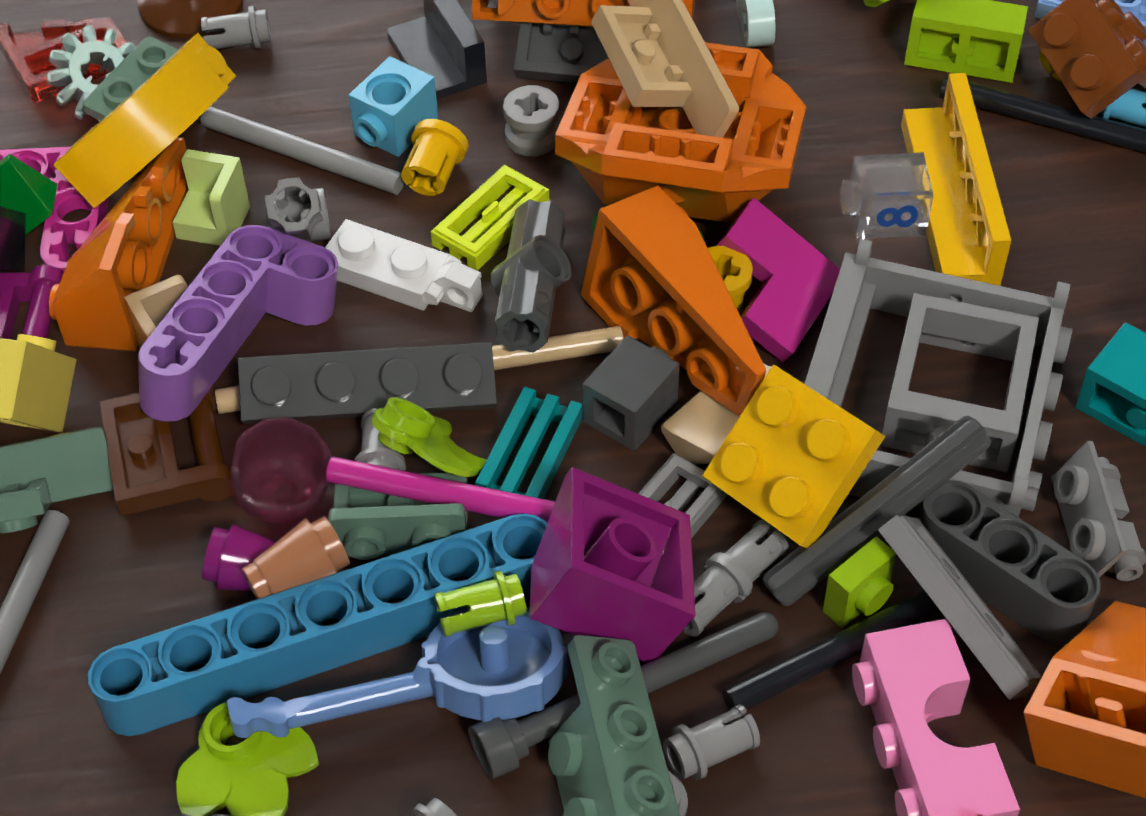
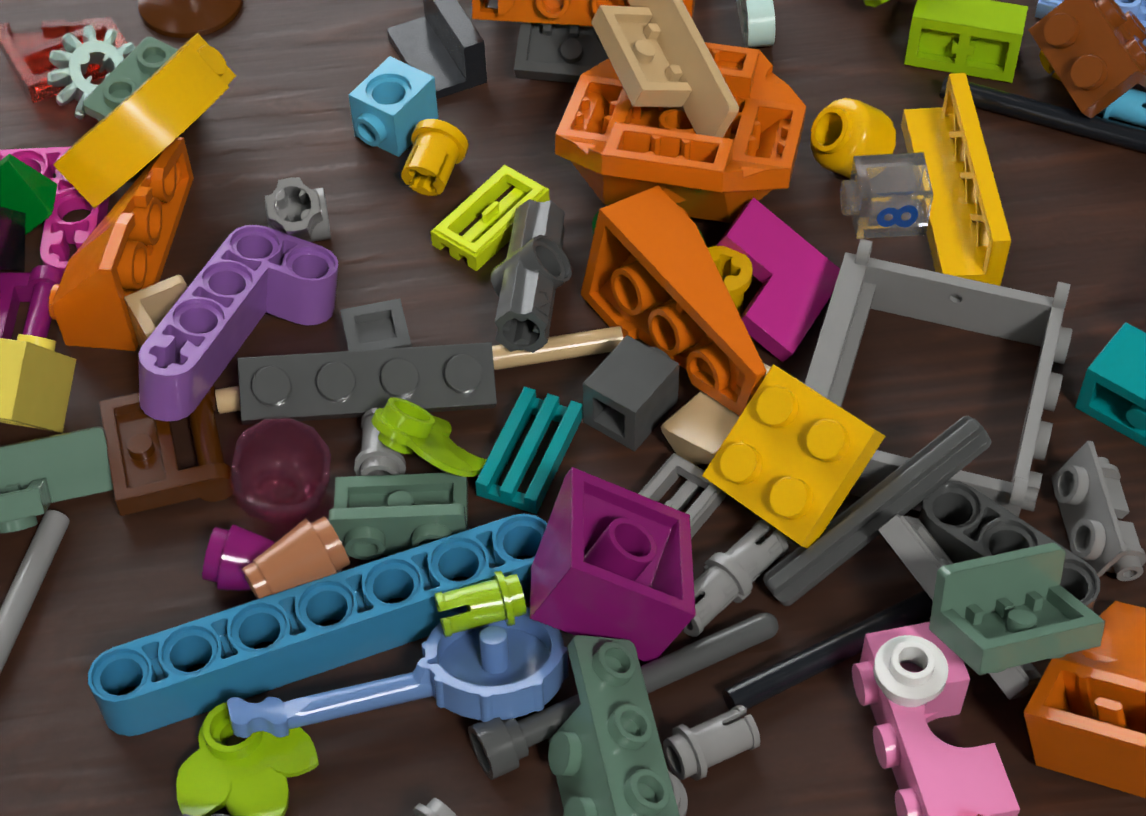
(215, 198): yellowish green panel -> none
(239, 28): light grey pin -> none
(303, 150): light grey bar -> none
(375, 326): none -> dark grey plate
(402, 269): white hinge -> none
(434, 489): dark pink bar -> none
(531, 120): light grey wheel -> none
(850, 130): none -> yellow head
(860, 583): lime plate -> none
(907, 687): none -> white plate
(919, 418): light grey window -> none
(1011, 610): none -> sand green bracket

